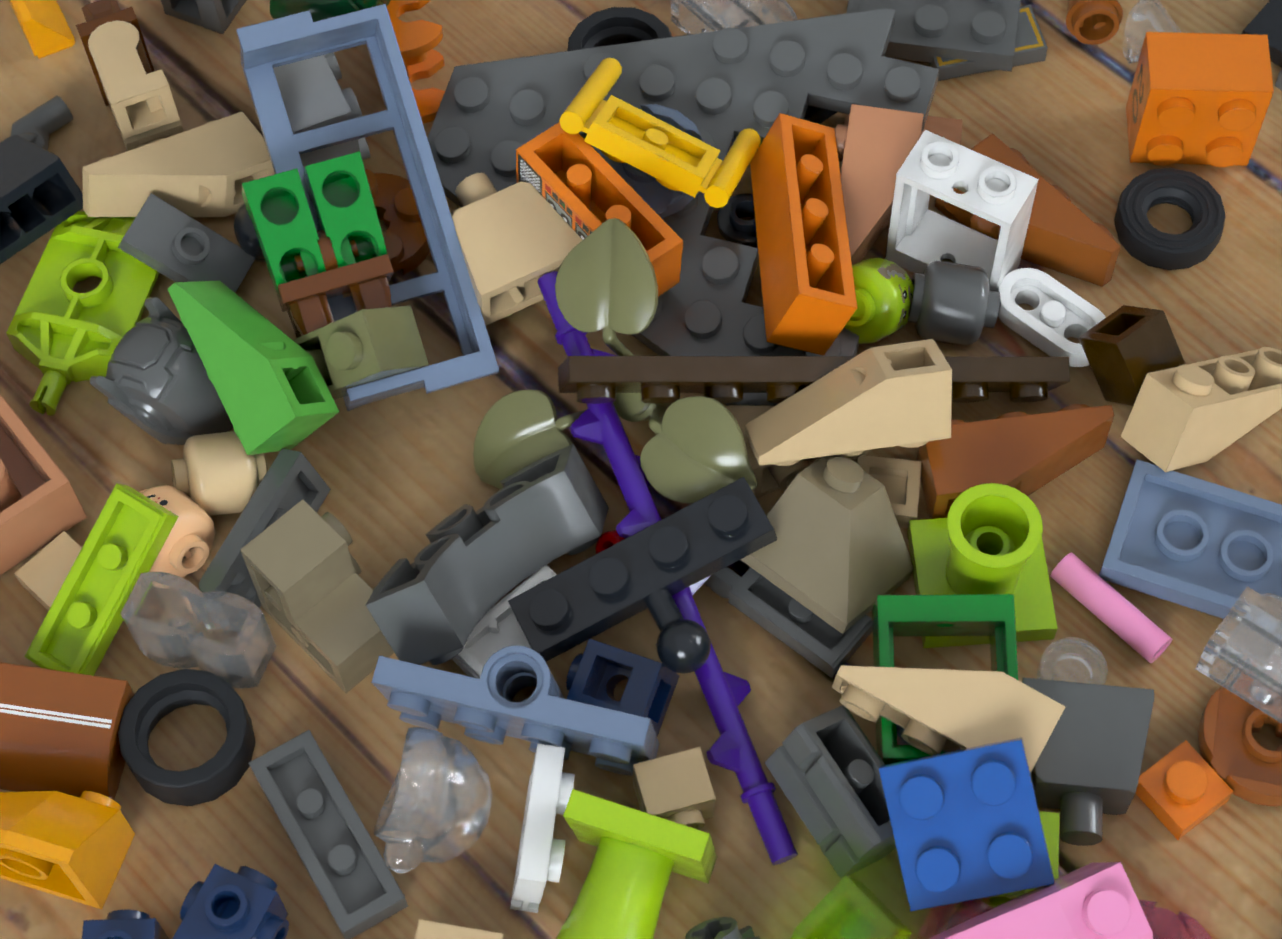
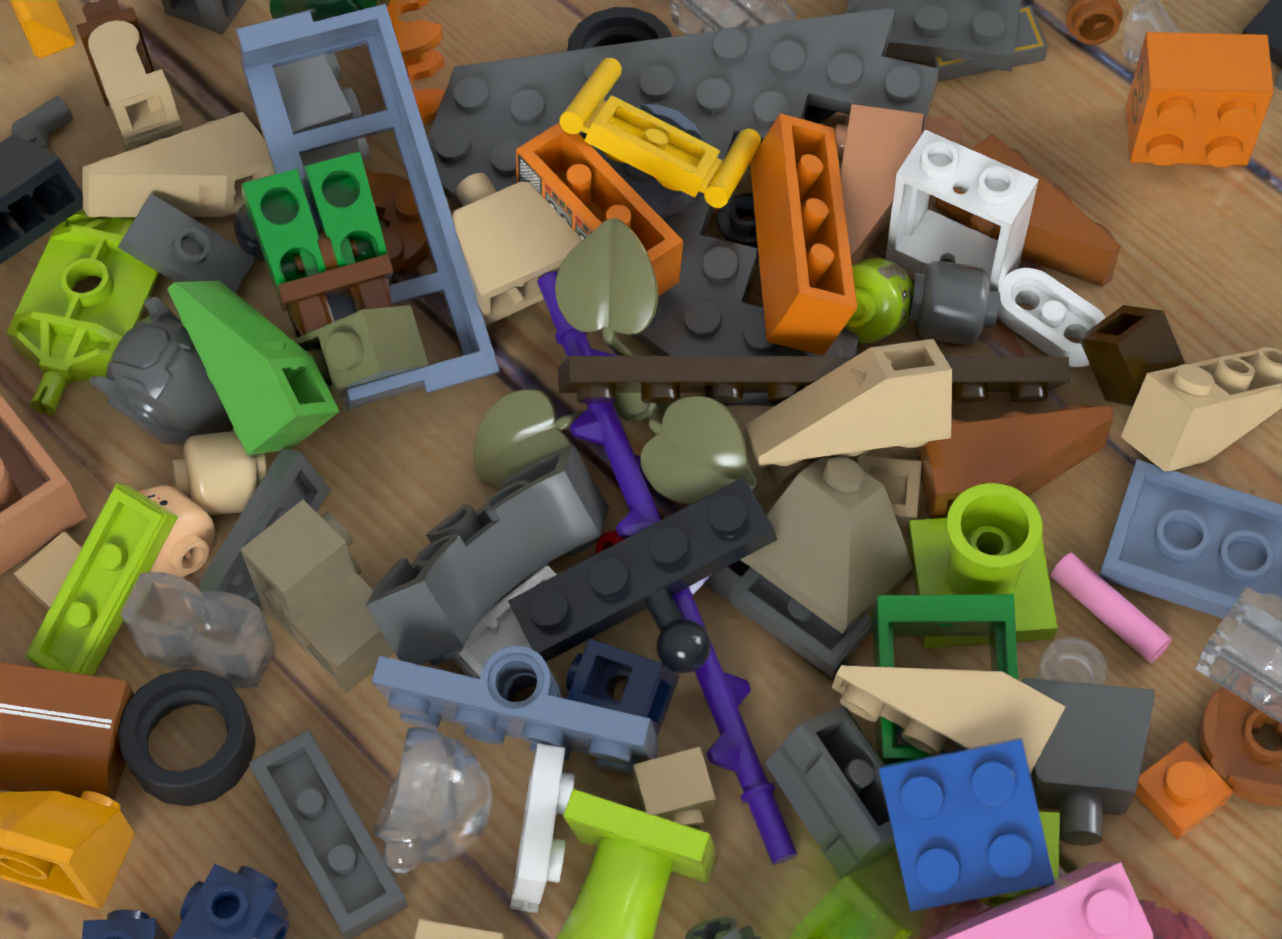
(1174, 188): black tyre -> none

